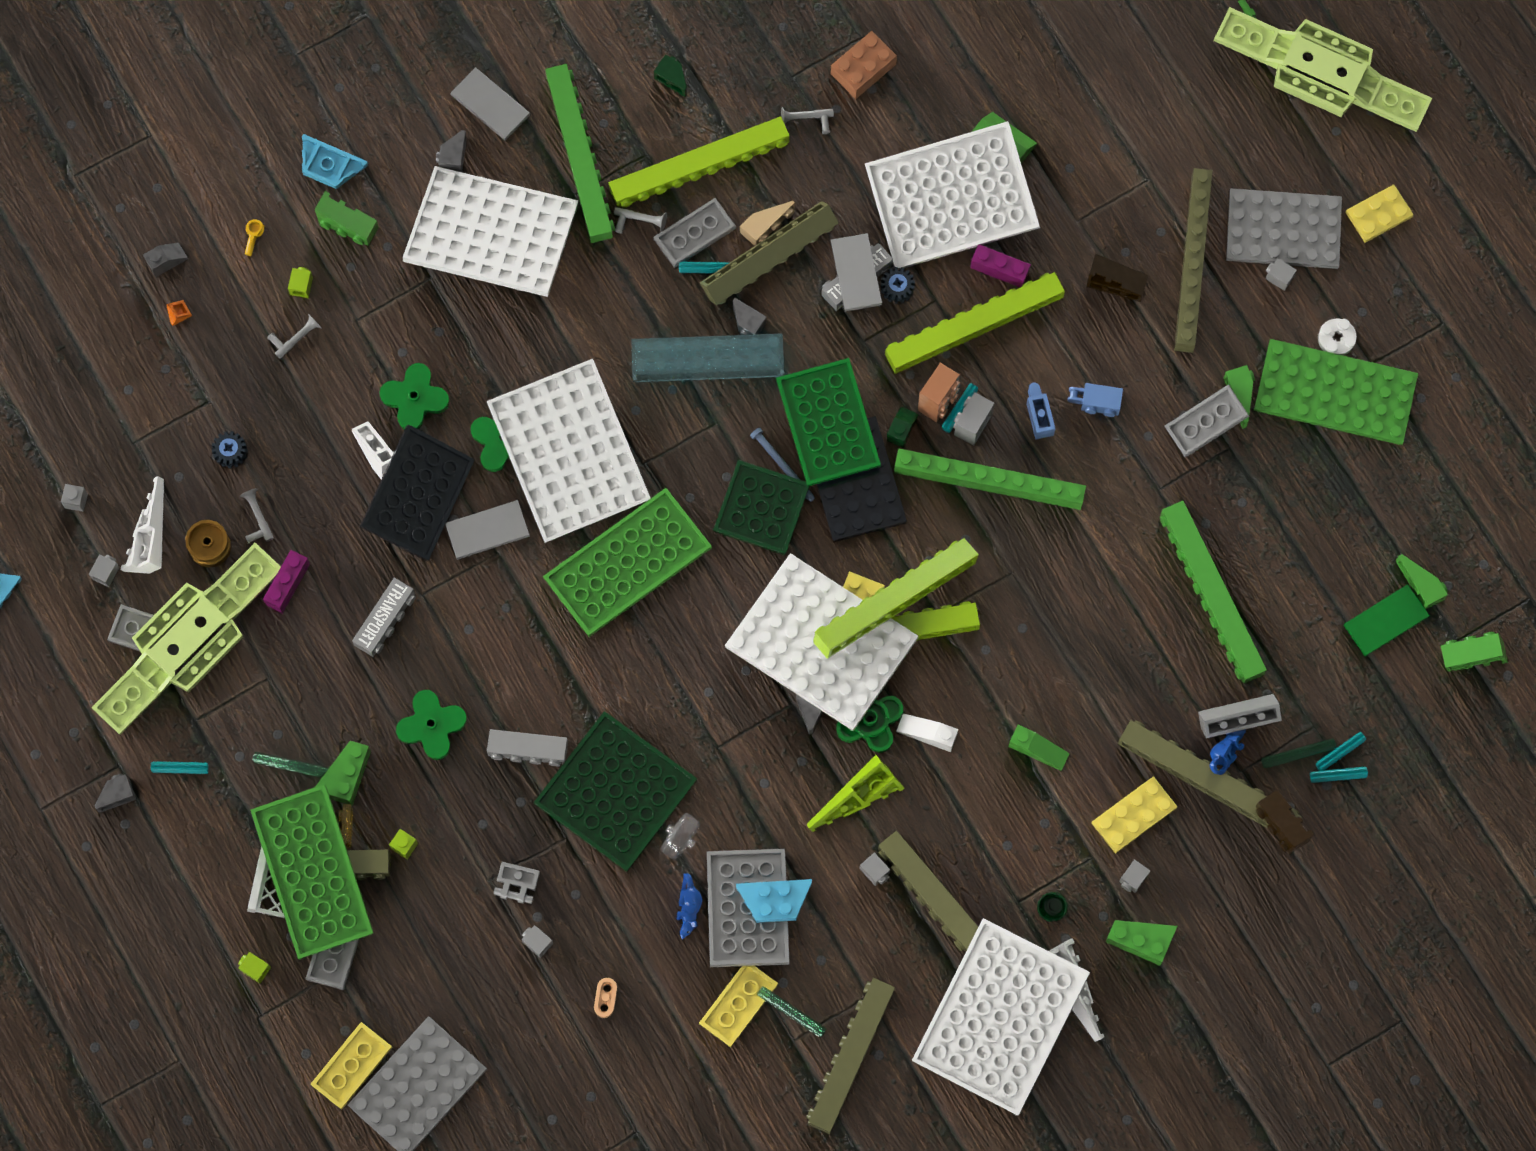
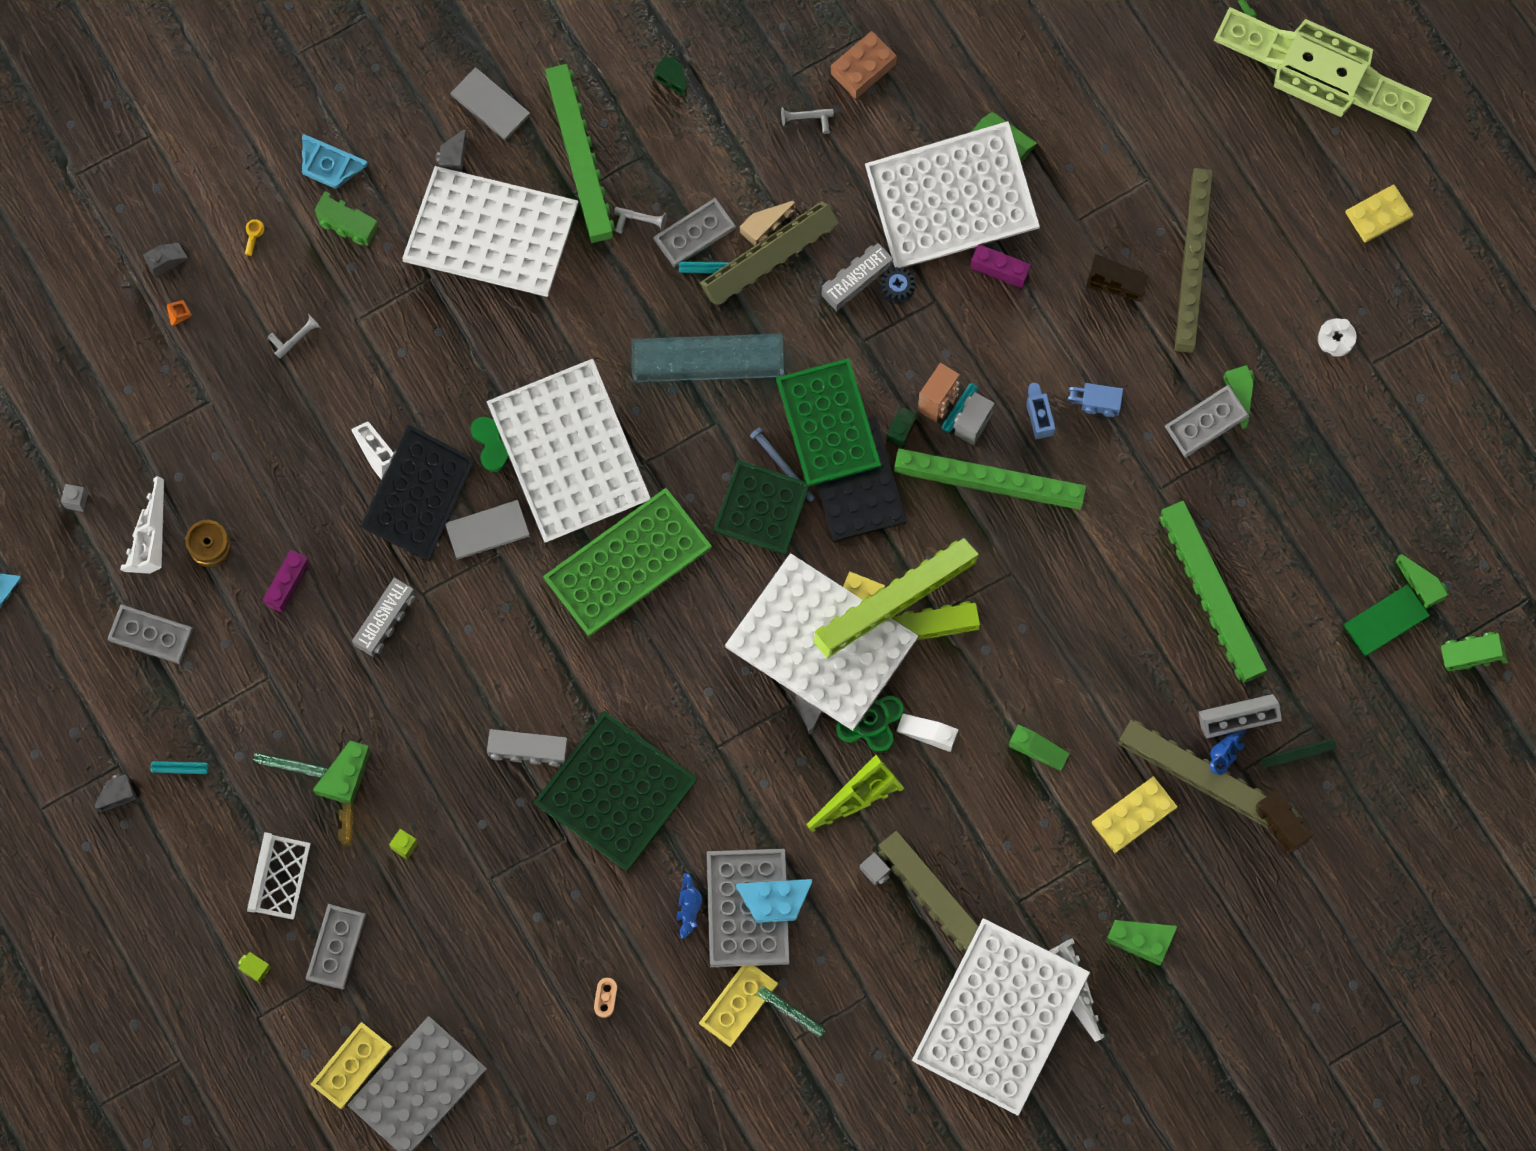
(104, 570): light grey brick -> none
(177, 626): yellowish green piece -> none
(232, 455): black wheel -> none
(265, 530): light grey piece -> none
(300, 282): lime brick -> none
(312, 871): bright green plate -> none
(370, 863): olive brick -> none
(412, 410): green plant -> none
(434, 738): green plant -> none
(516, 876): light grey plate -> none
(536, 941): light grey brick -> none
(680, 836): clear wheel -> none
(699, 162): lime brick -> none
(748, 319): flat silver slope -> none
(851, 1055): olive brick -> none
(856, 272): light grey tile -> none
(974, 322): lime brick -> none
(1052, 906): dark green hair -> none
(1134, 876): light grey brick -> none
(1280, 274): light grey brick -> none
(1284, 226): light grey plate -> none
(1336, 392): bright green plate -> none
(1338, 774): teal axle -> none
(1340, 751): teal axle -> none

